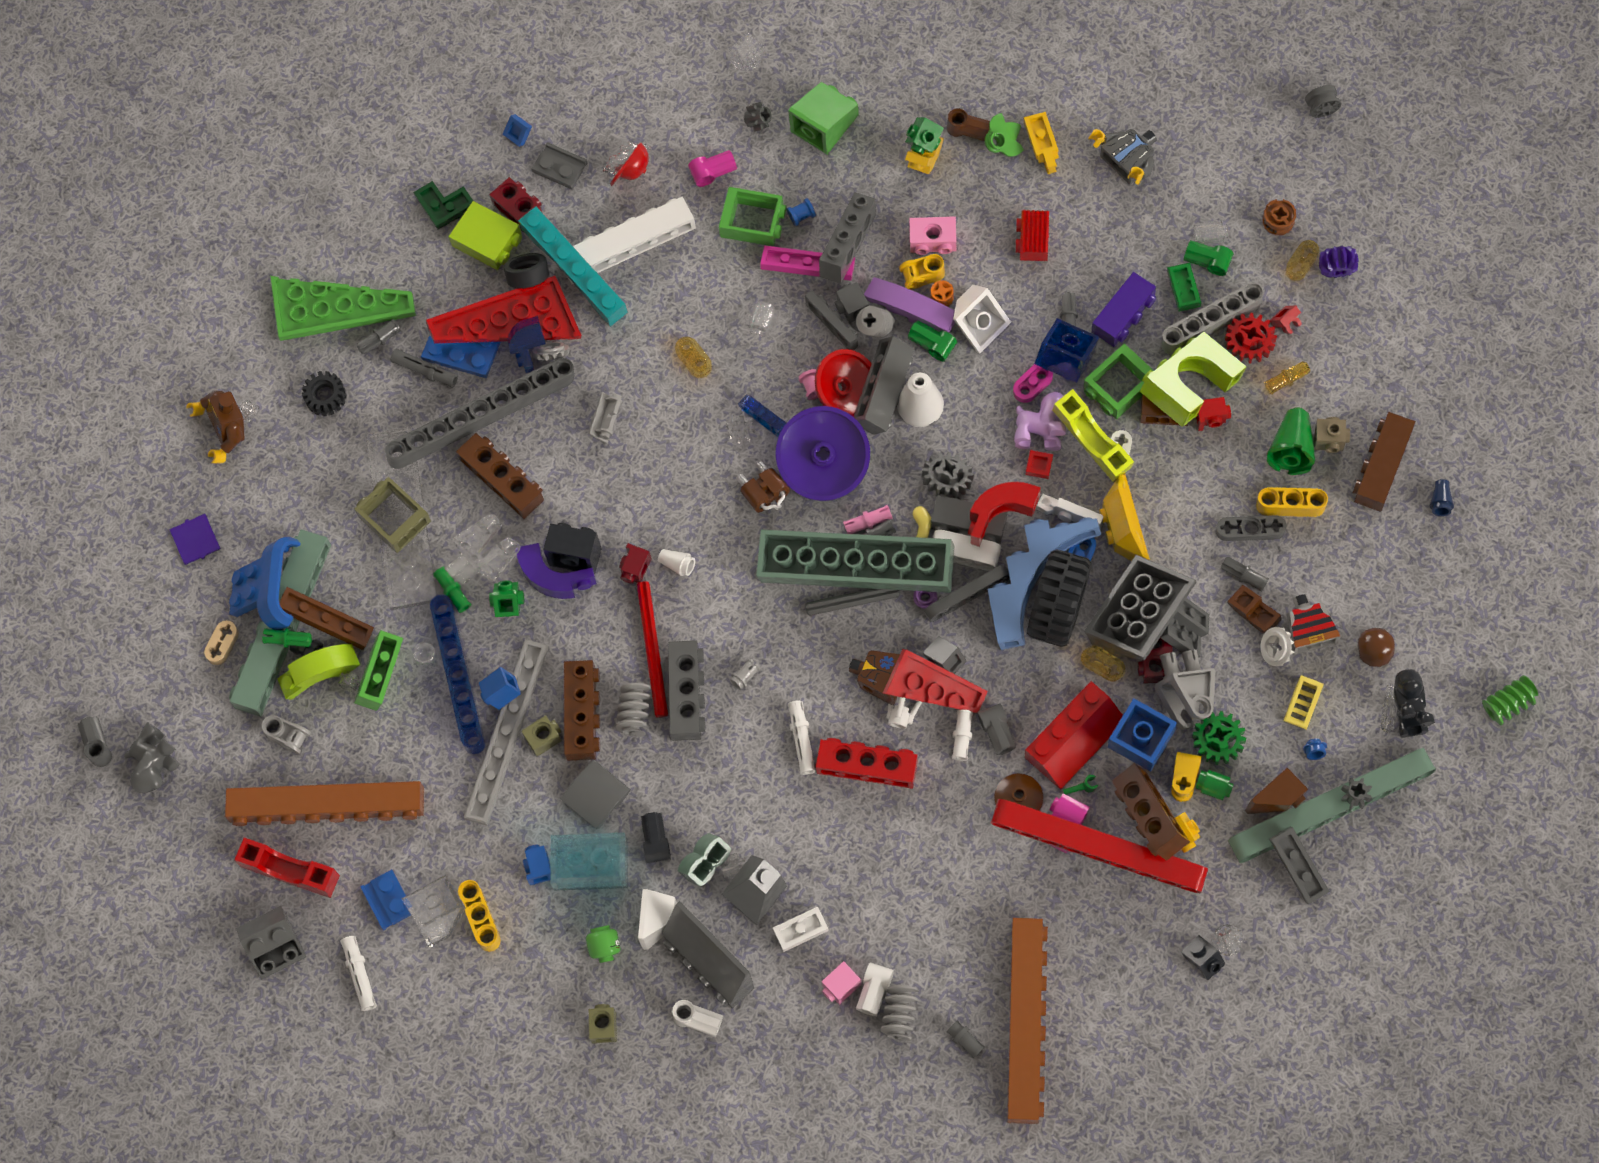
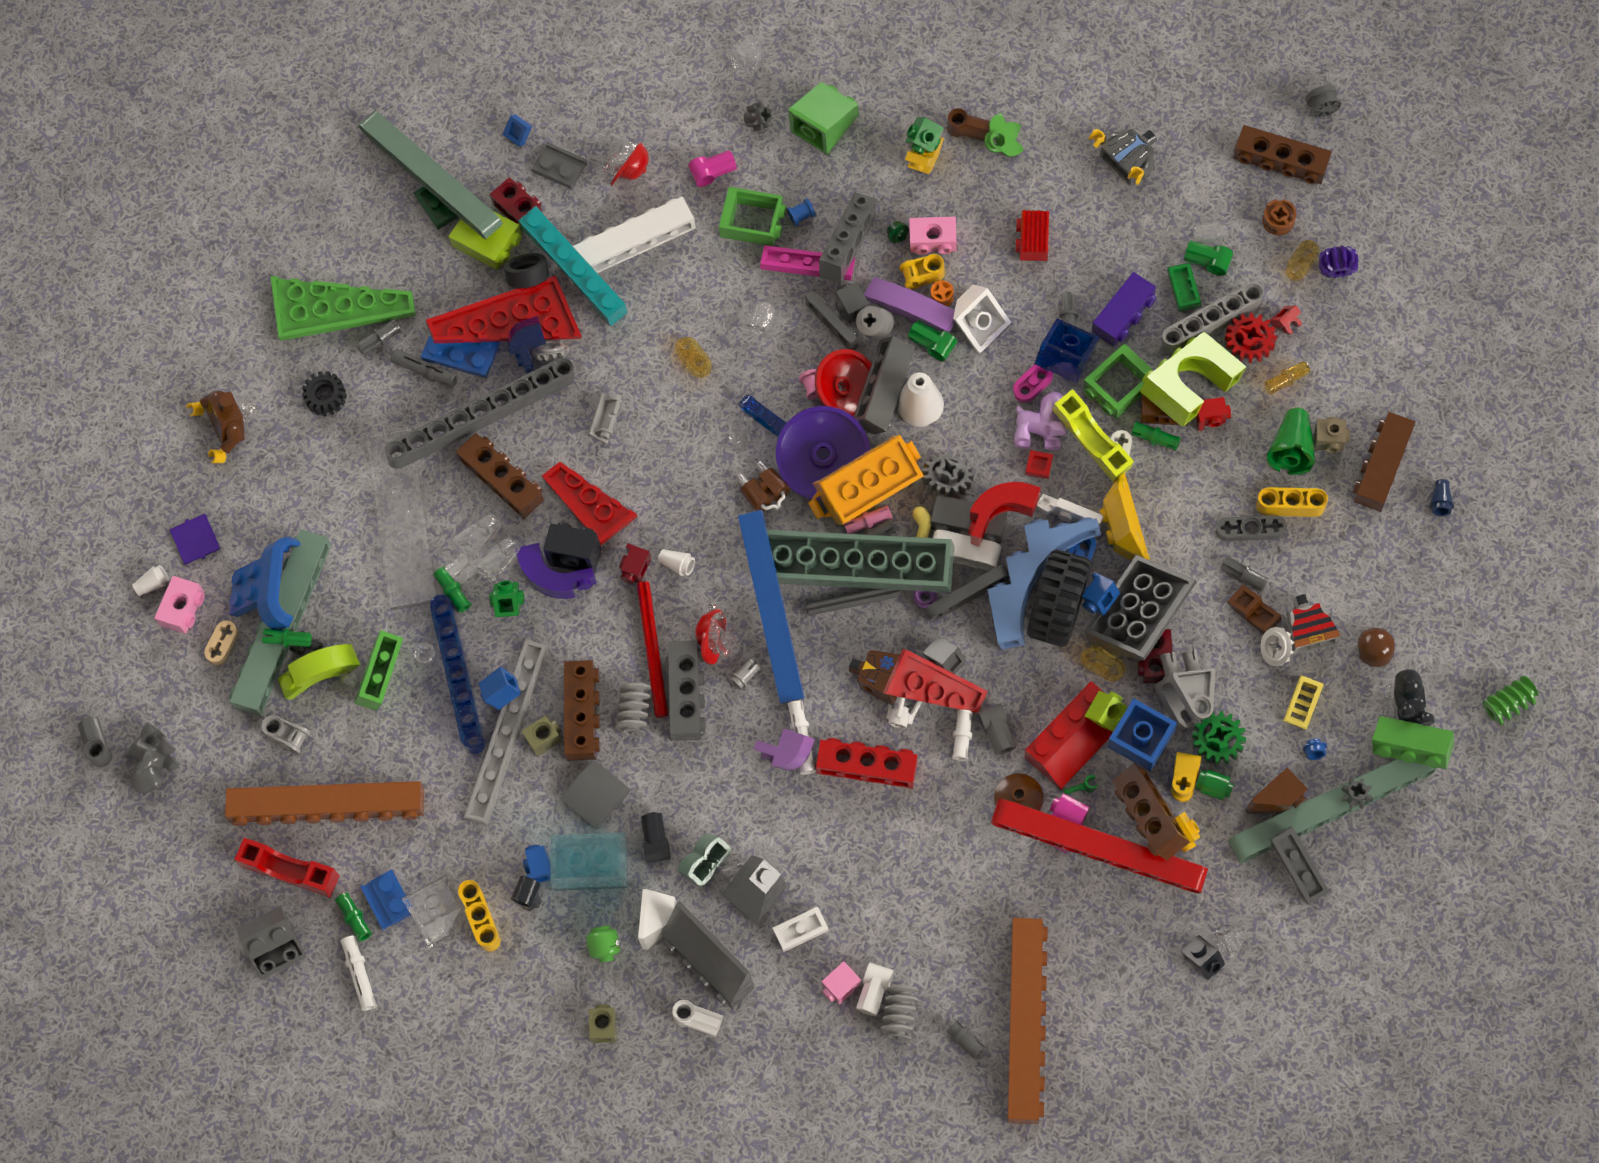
(152, 580): none -> white cone
(179, 591): none -> bright pink brick
(326, 618): reddish brown plate -> none
(353, 917): none -> green pin
(408, 529): olive window -> none
(430, 174): none -> sand green beam
(527, 893): none -> black piece
(588, 502): none -> red wing
(714, 635): none -> hair
(771, 606): none -> blue tile
(790, 752): none -> medium lavender brick
(867, 480): none -> light orange container
(897, 231): none -> dark green plate
(1042, 140): yellow hinge -> none
(1100, 594): none -> blue brick
(1106, 710): none -> lime brick
(1156, 436): none -> green pin
(1187, 628): dark grey slope -> none
(1275, 145): none -> reddish brown brick
(1413, 742): none -> bright green brick

